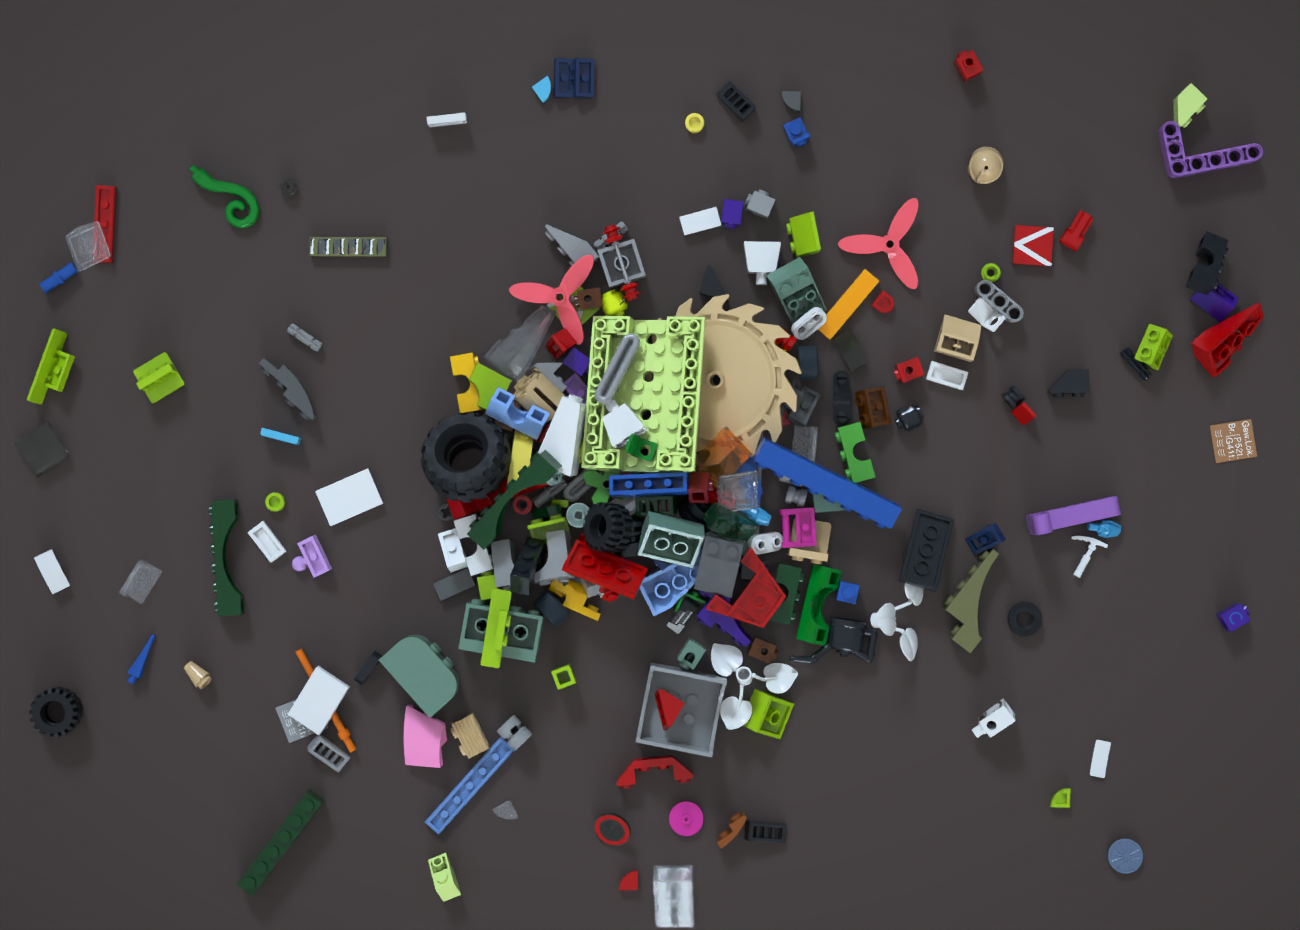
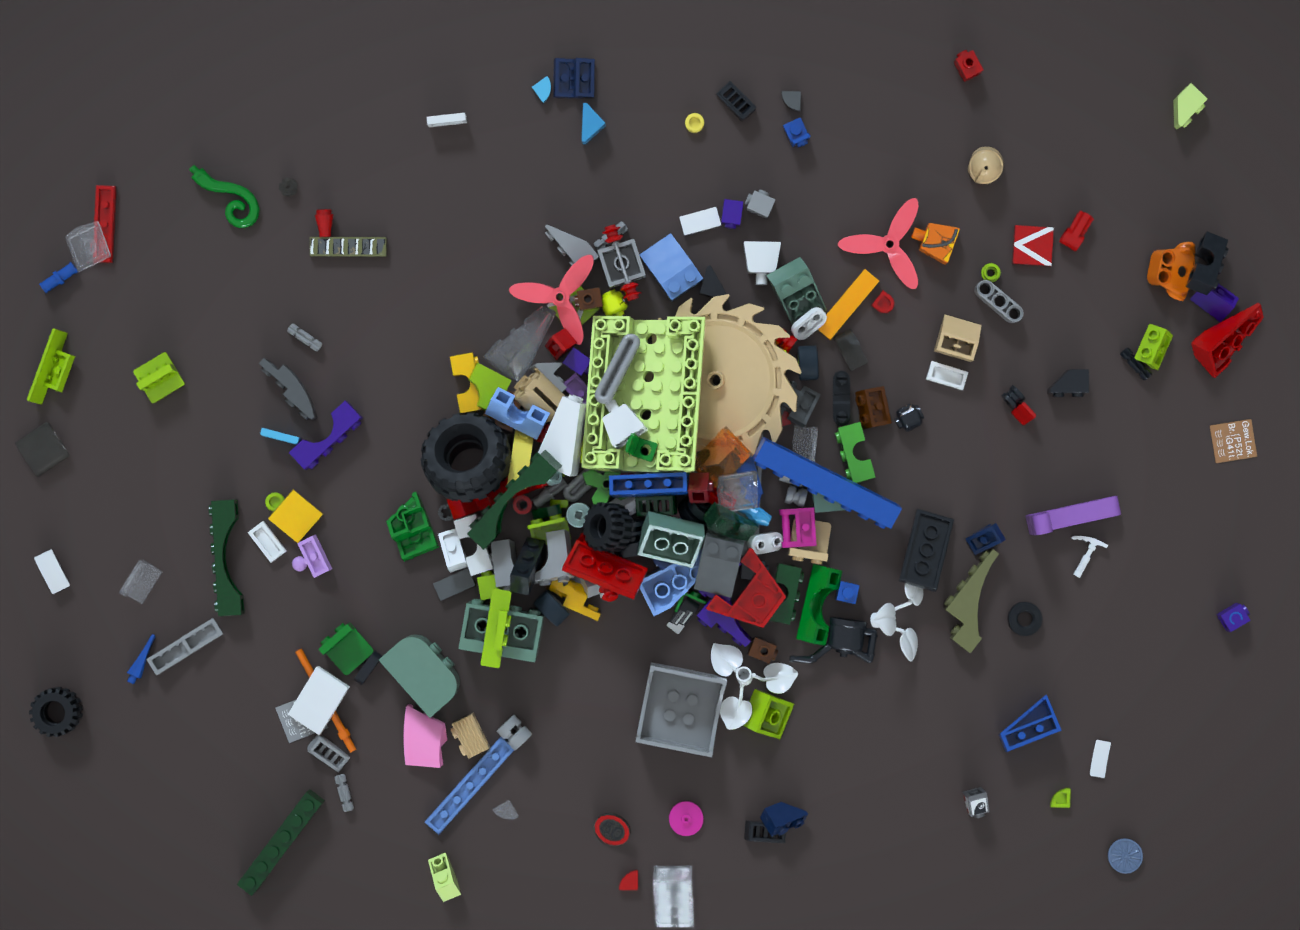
(184, 646): none -> light grey slope
(197, 675): tan cone -> none
(295, 516): none -> yellow tile
(324, 222): none -> red cone
(344, 419): none -> dark purple arch
(344, 792): none -> light grey axle
(346, 648): none -> green bracket
(349, 497): white tile -> none
(412, 529): none -> green slope
(564, 676): lime brick -> none
(591, 124): none -> dark azure slope
(668, 707): red slope -> none
(671, 267): none -> medium blue slope
(680, 771): red slope -> none
(690, 654): sand green brick -> none
(736, 823): dark orange slope -> none
(782, 817): none -> dark blue slope
(804, 235): lime slope -> none
(908, 370): red brick -> none
(936, 241): none -> orange torso
(976, 802): none -> slope
(985, 315): white bracket -> none
(1000, 714): white torso -> none
(1032, 725): none -> blue wedge
(1105, 528): dark azure piece -> none
(1174, 258): none -> orange piece
(1203, 159): medium lavender beam -> none

